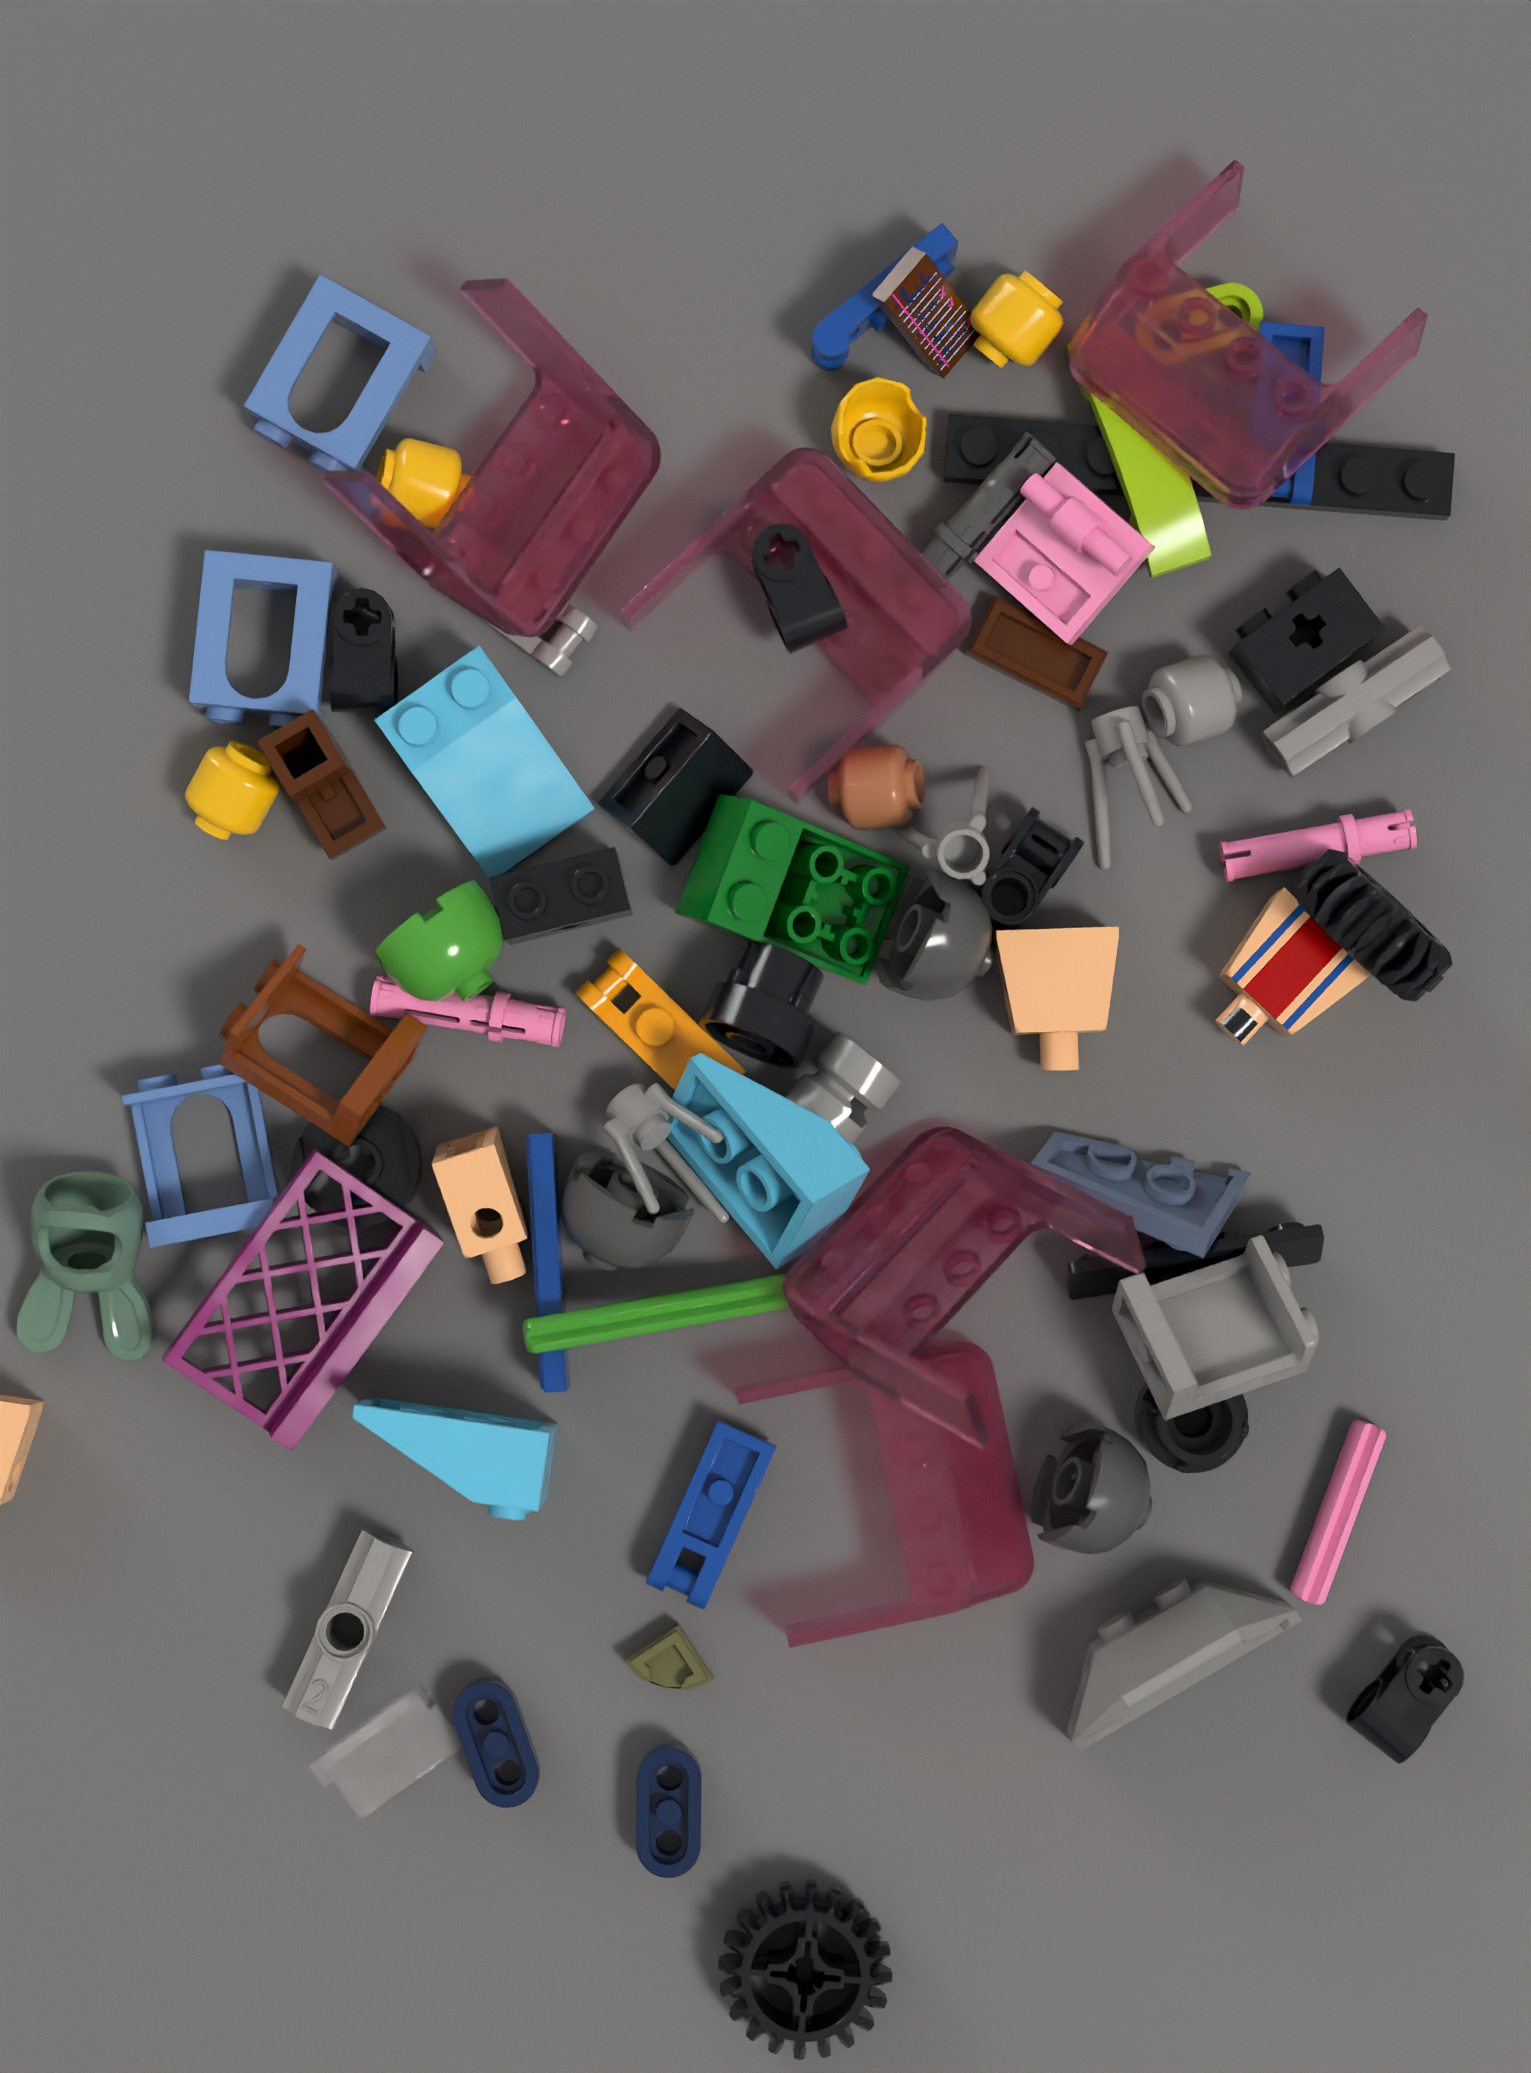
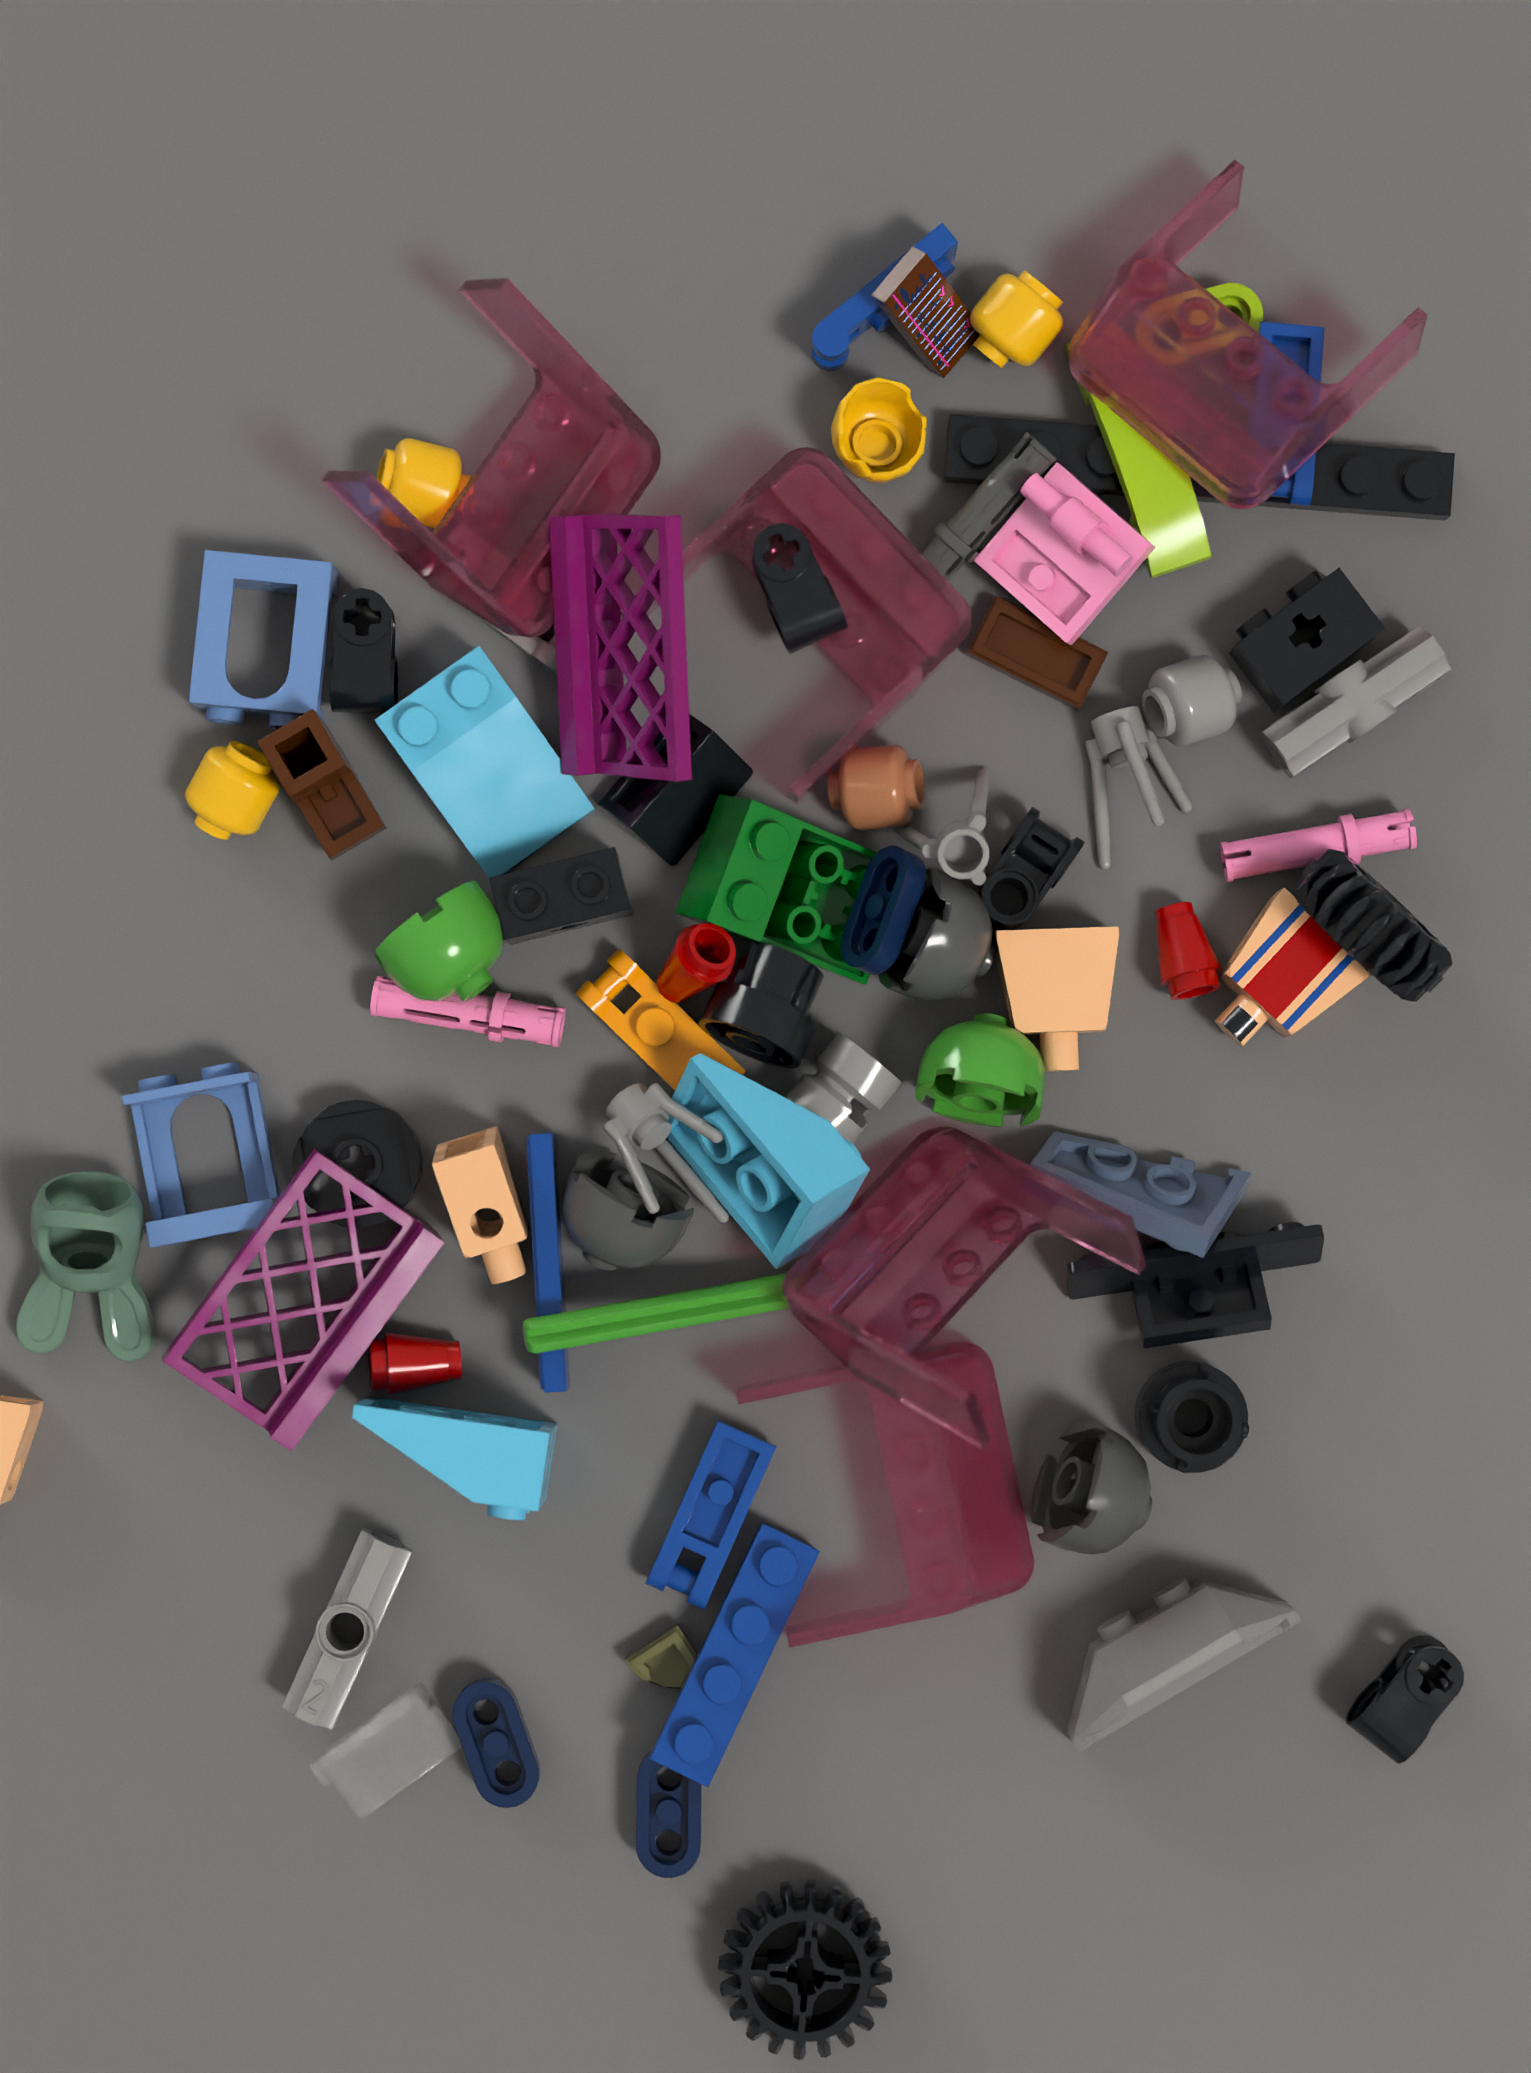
(291, 992): dark orange panel -> none
(351, 442): medium blue panel -> none
(412, 1362): none -> red cone
(595, 648): none -> magenta fence
(696, 962): none -> red cone
(734, 1655): none -> blue plate
(883, 910): none -> dark blue plate
(982, 1073): none -> bright green cylinder
(1185, 954): none -> red cone
(1216, 1330): light grey panel -> none
(1338, 1512): bright pink axle -> none

